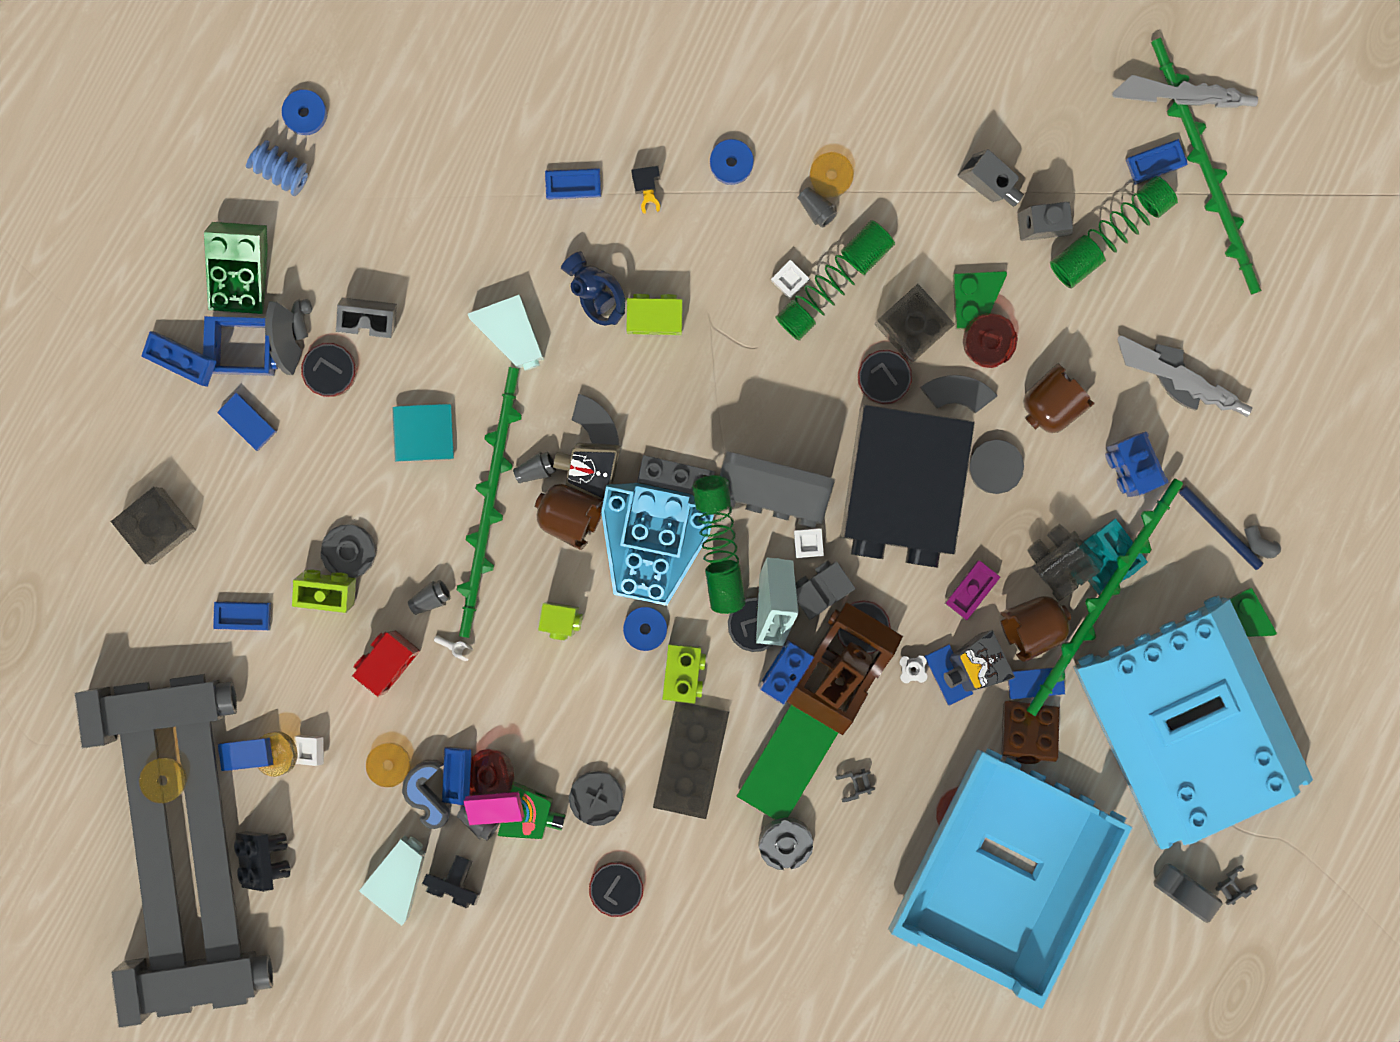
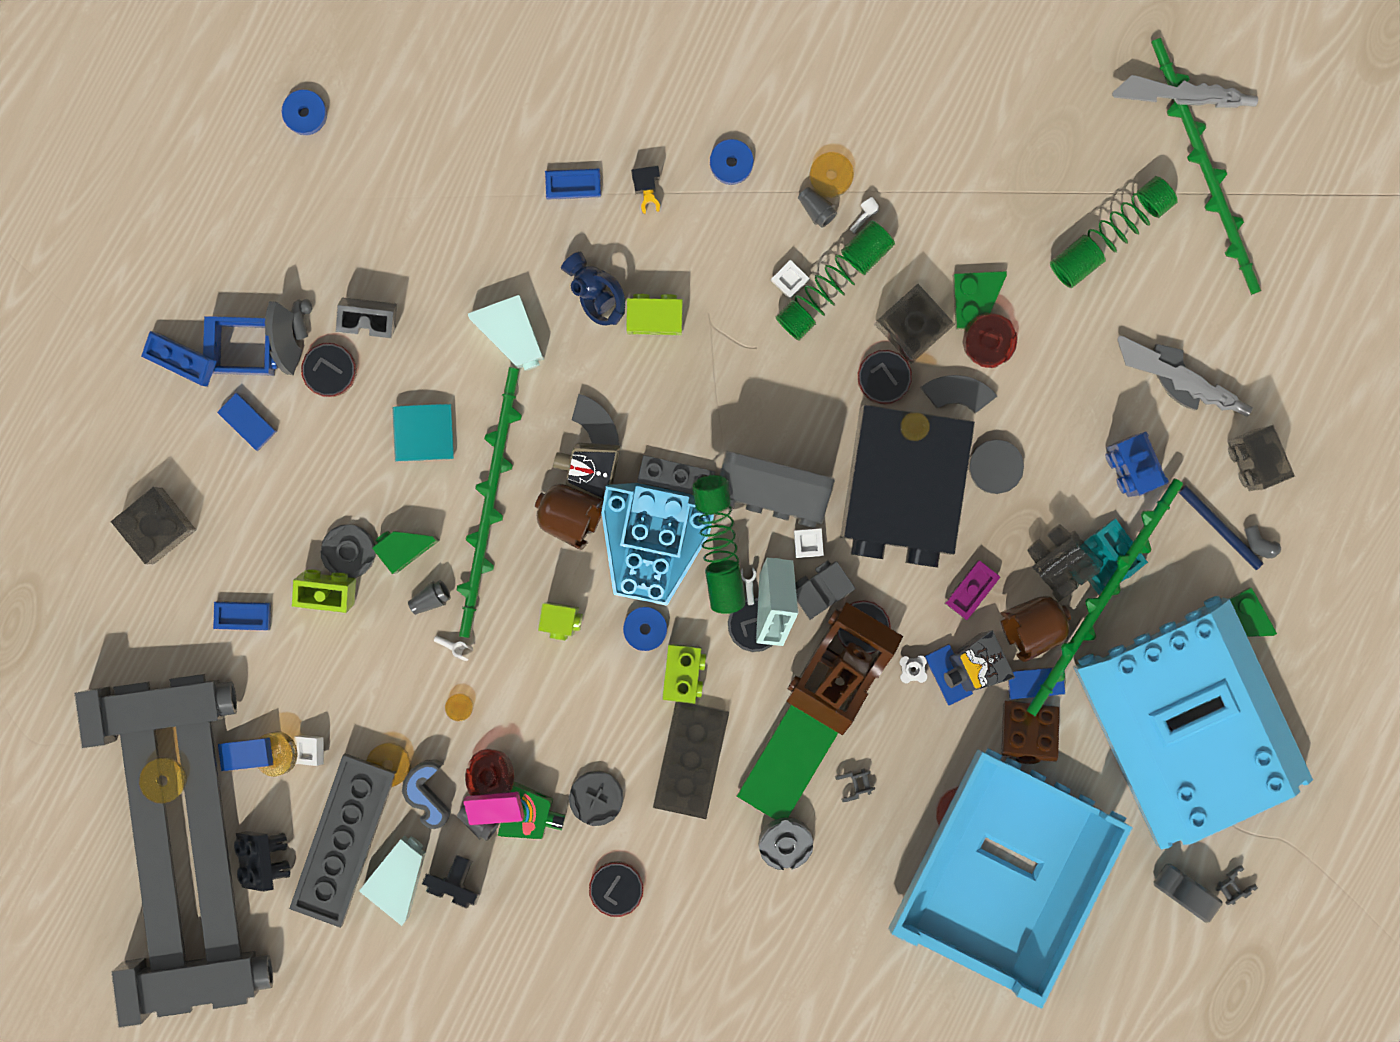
(236, 266): green slope -> none
(278, 168): medium blue piece -> none
(342, 840): none -> dark grey plate
(385, 663): red brick -> none
(401, 548): none -> green slope
(456, 775): blue tile -> none
(459, 707): none -> clear yellow tile
(535, 468): dark grey cone -> none
(749, 587): none -> white hand
(777, 679): blue window -> none
(871, 208): none -> white hand
(914, 426): none -> clear yellow tile
(983, 172): dark grey torso -> none
(1046, 221): dark grey torso -> none
(1055, 401): reddish brown cylinder -> none
(1156, 161): blue tile -> none
(1260, 458): none -> clear smoke brick

